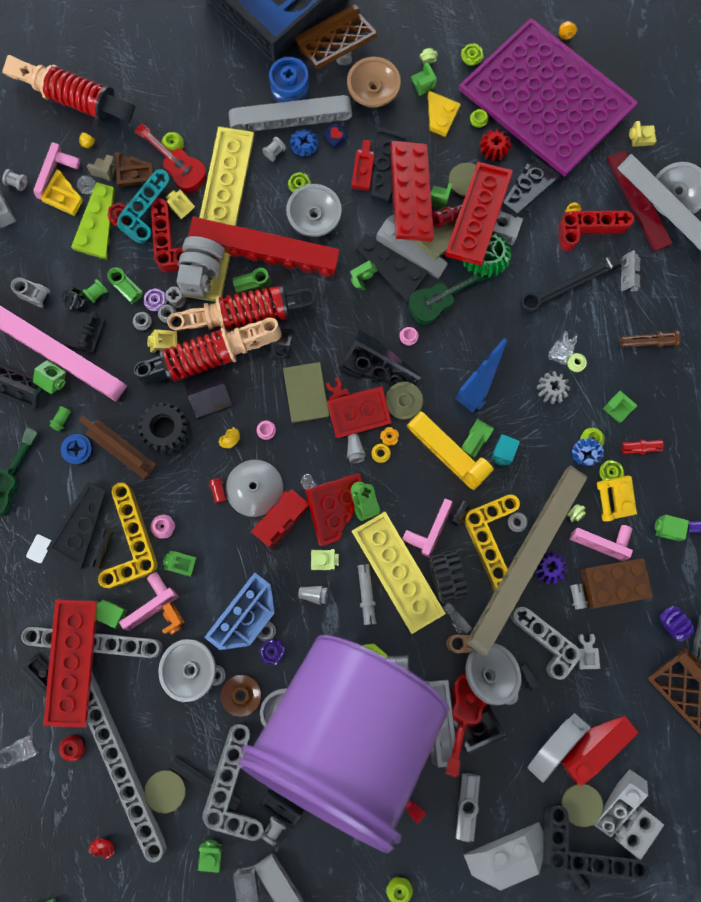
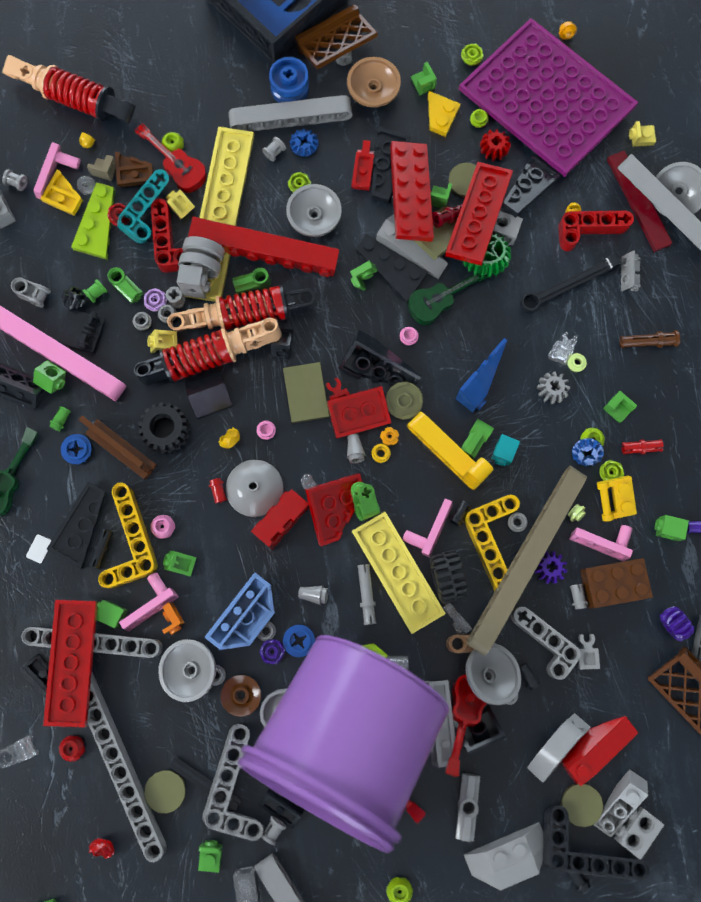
(289, 639): none -> blue gear
(324, 559): yellowish green bracket -> none
(335, 135): clear blue tile -> none
(428, 55): yellowish green plate -> none

